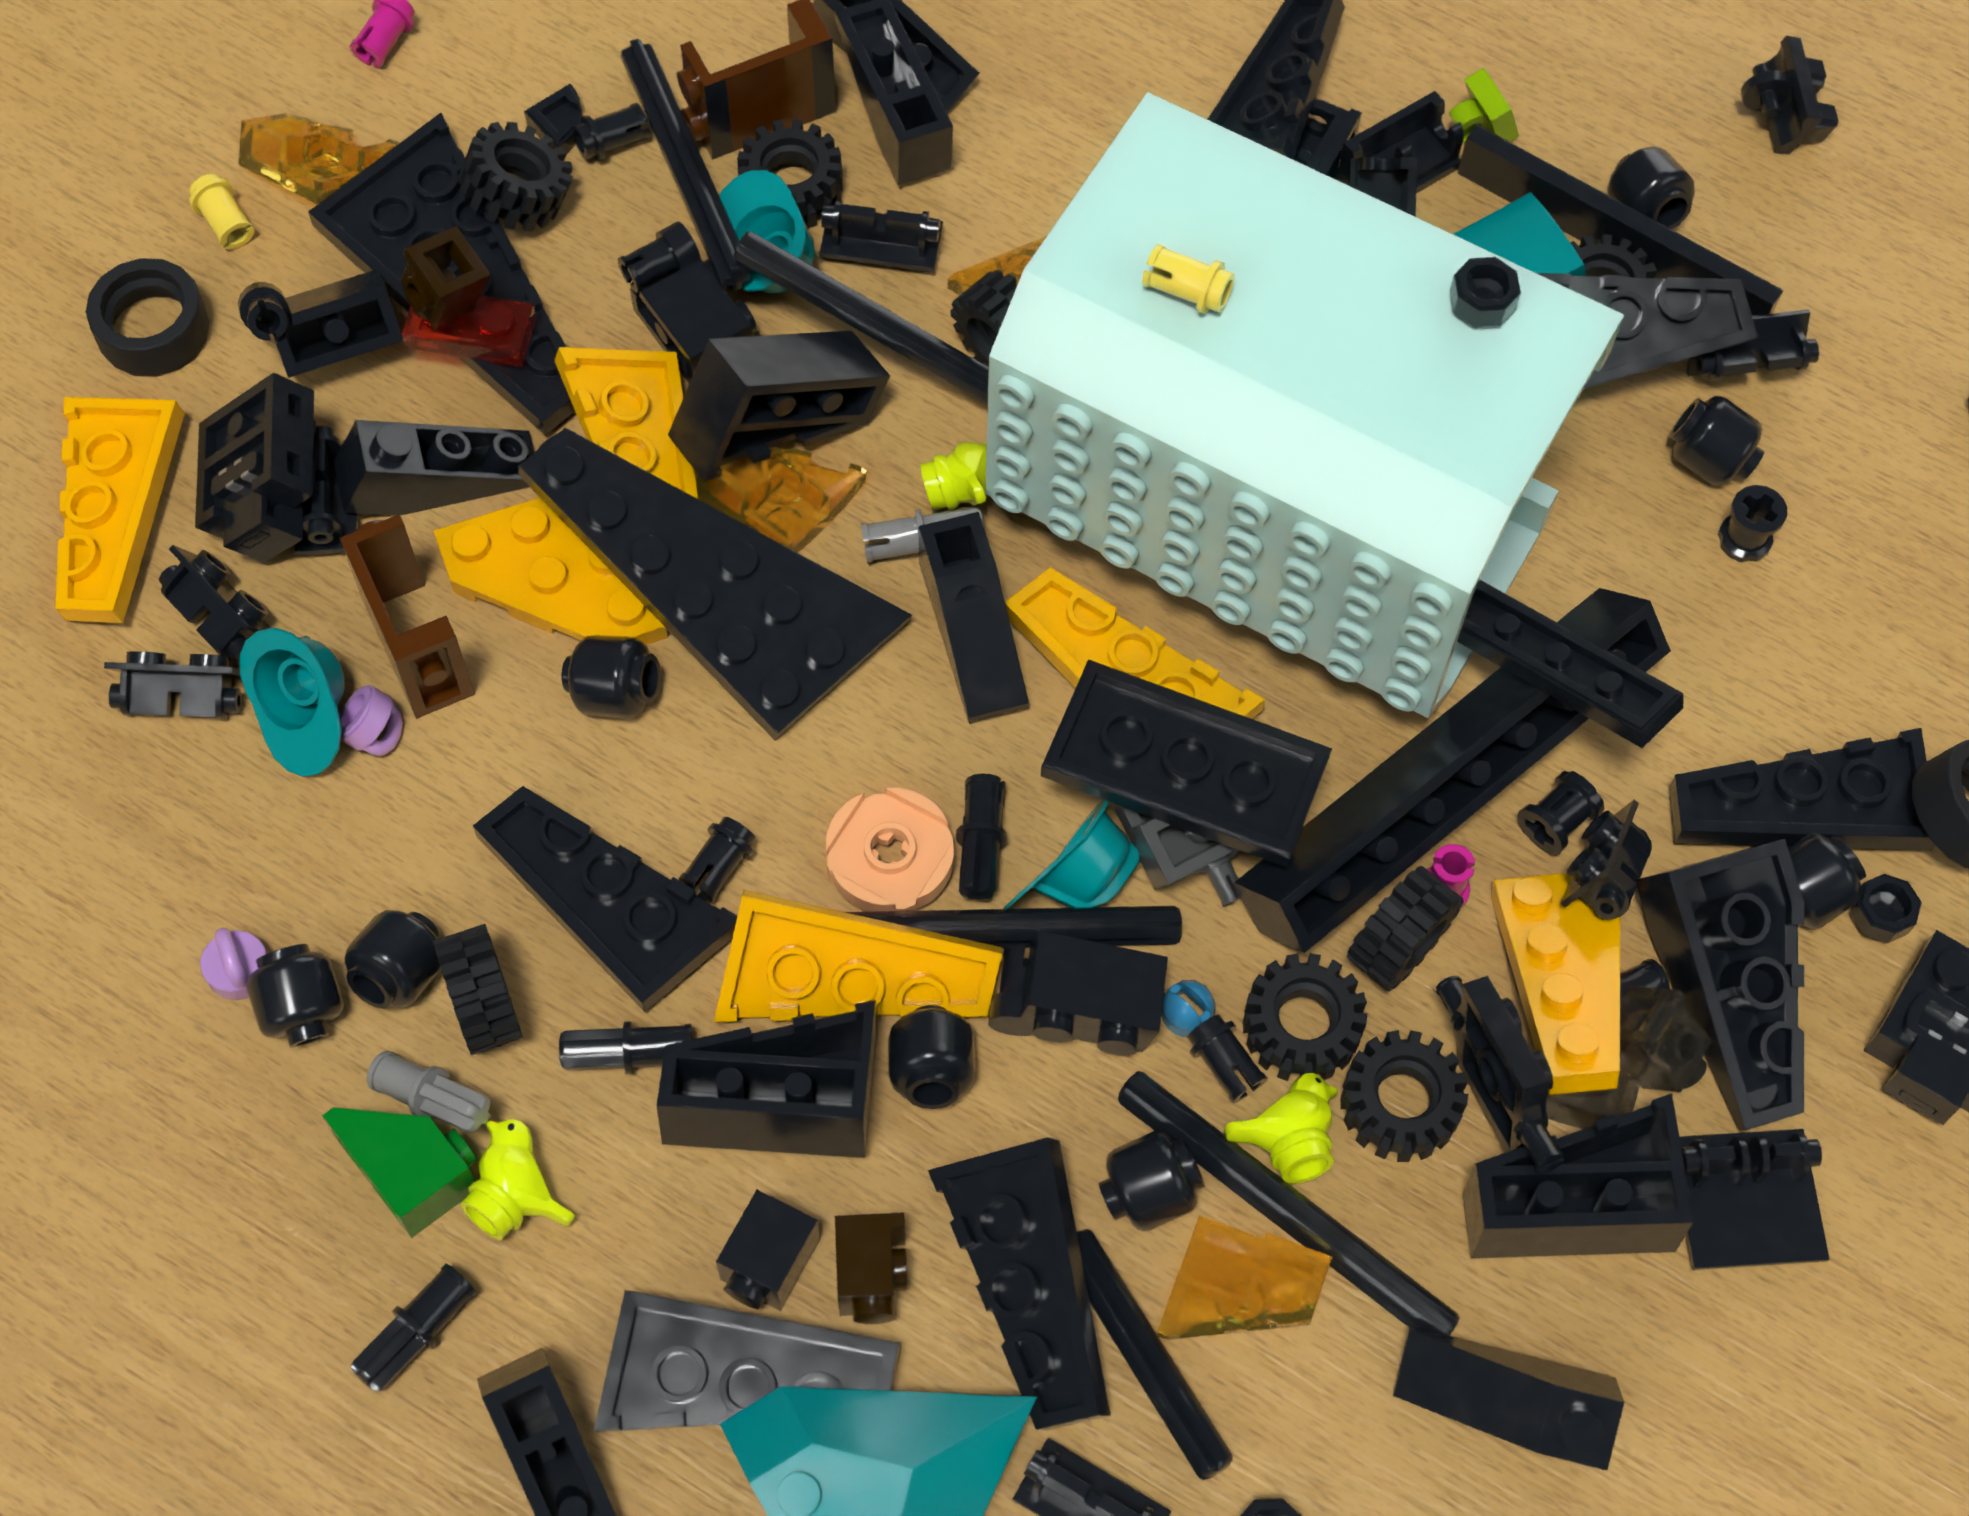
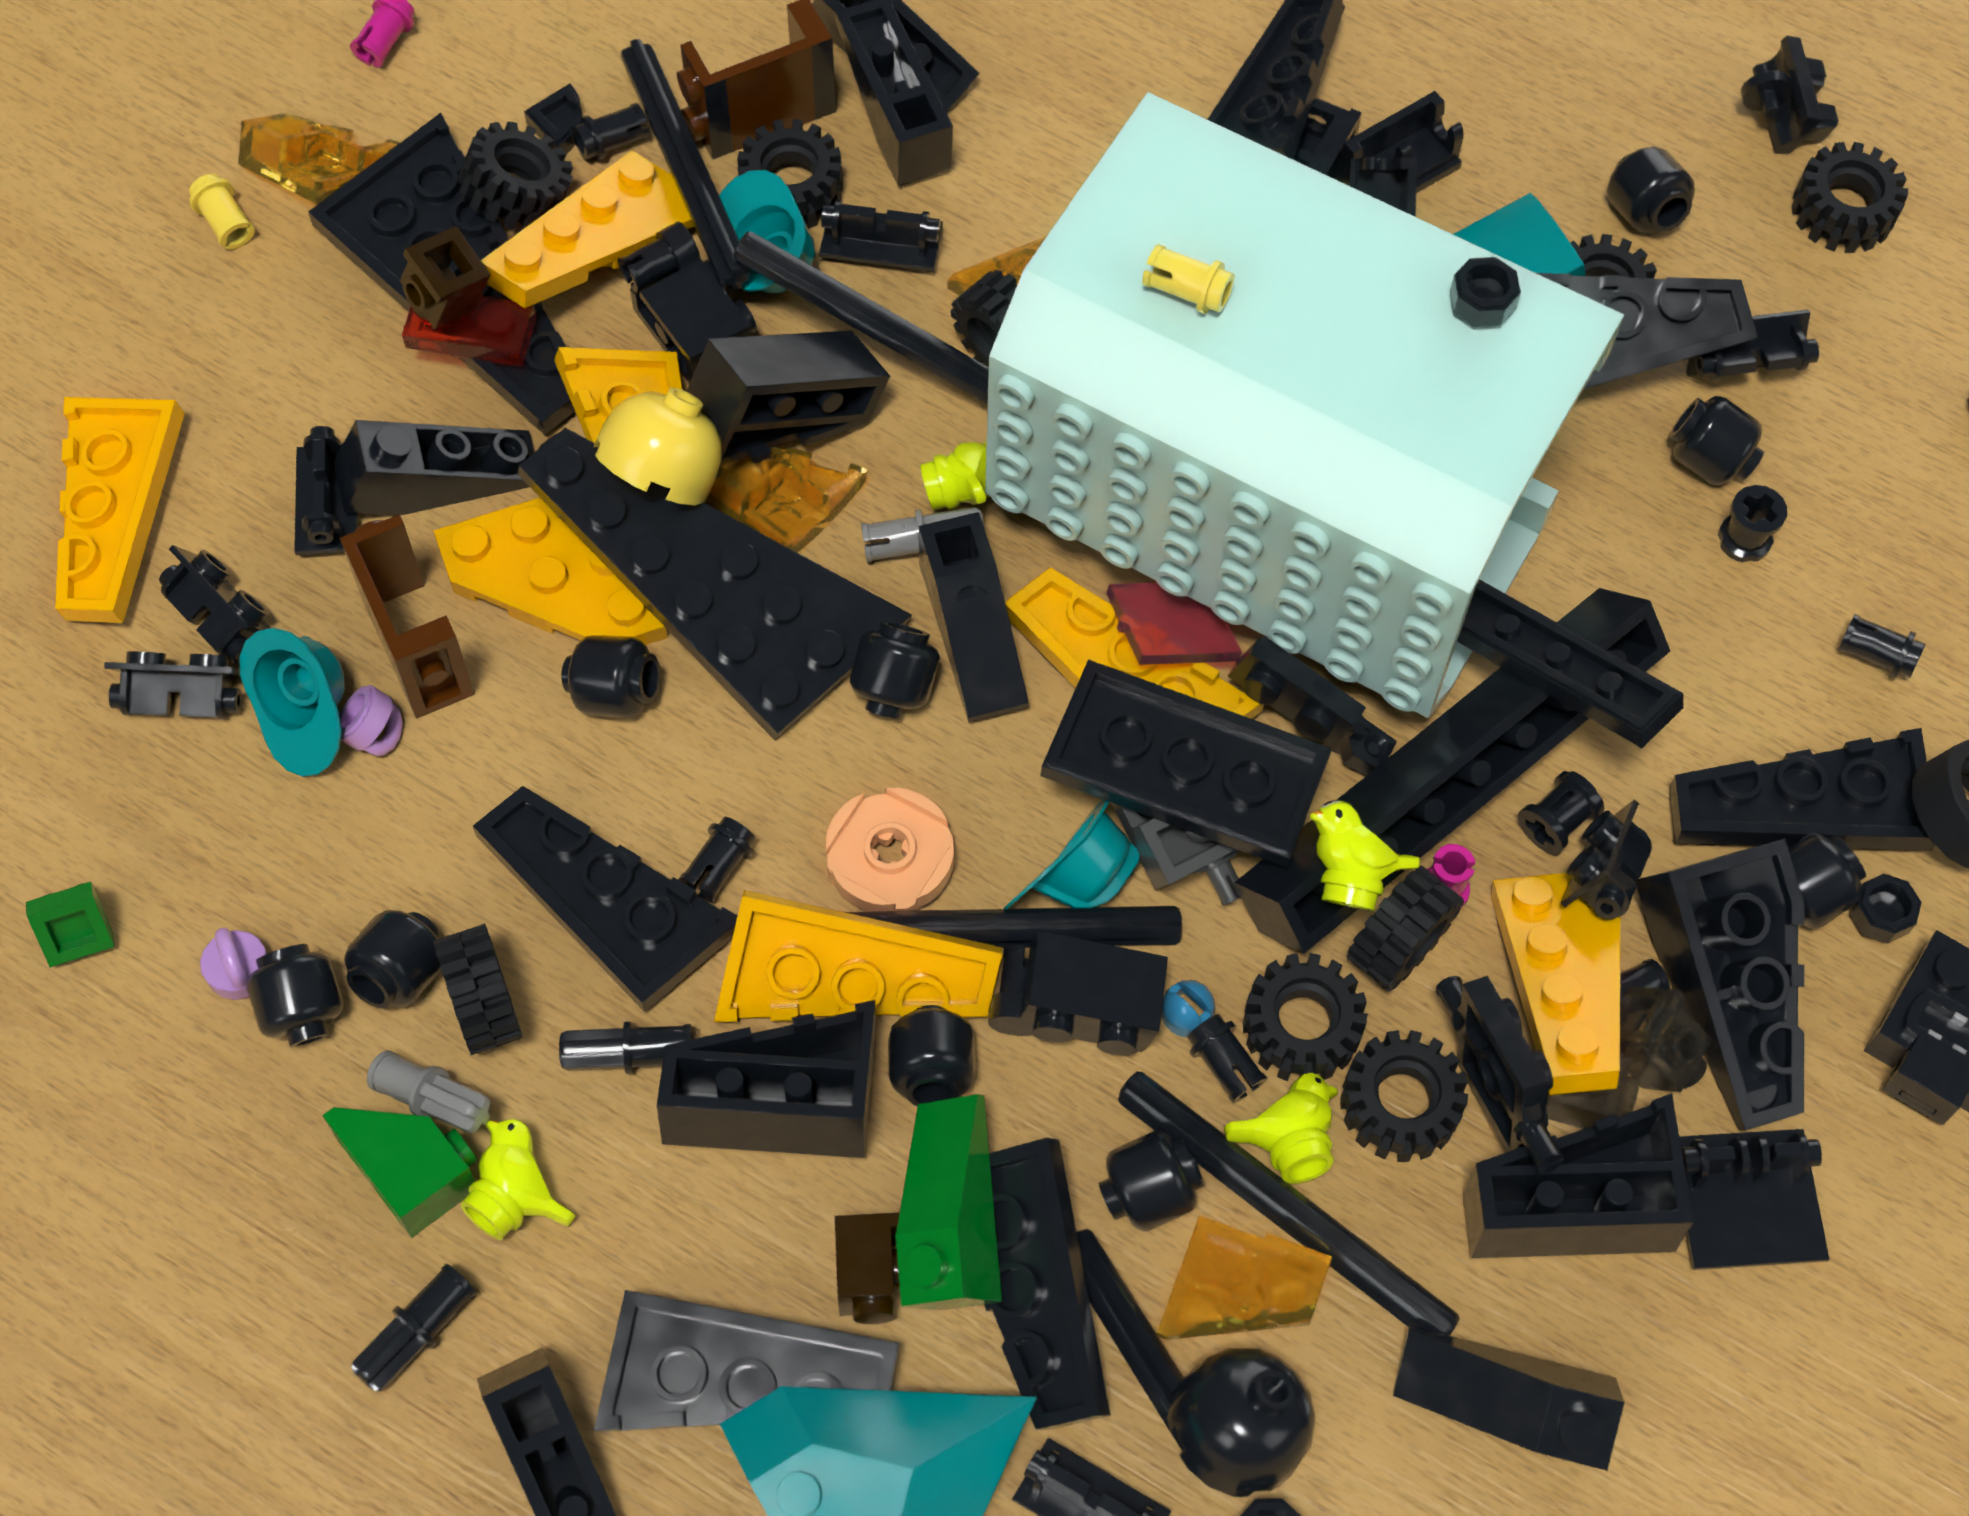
(70, 924): none -> green tile
(135, 282): black tyre -> none
(257, 468): black piece -> none
(323, 322): black hinge -> none
(587, 231): none -> yellow wing
(663, 443): none -> light yellow cylinder
(767, 1252): black brick -> none
(894, 669): none -> black head
(948, 1210): none -> green slope
(981, 836): black axle -> none
(1170, 627): none -> clear pink piece
(1242, 1421): none -> black cylinder
(1312, 704): none -> black hinge
(1353, 857): none -> neon yellow animal
(1485, 108): lime tile -> none
(1587, 211): black tile -> none
(1858, 173): none -> black tyre
(1882, 646): none -> black pin

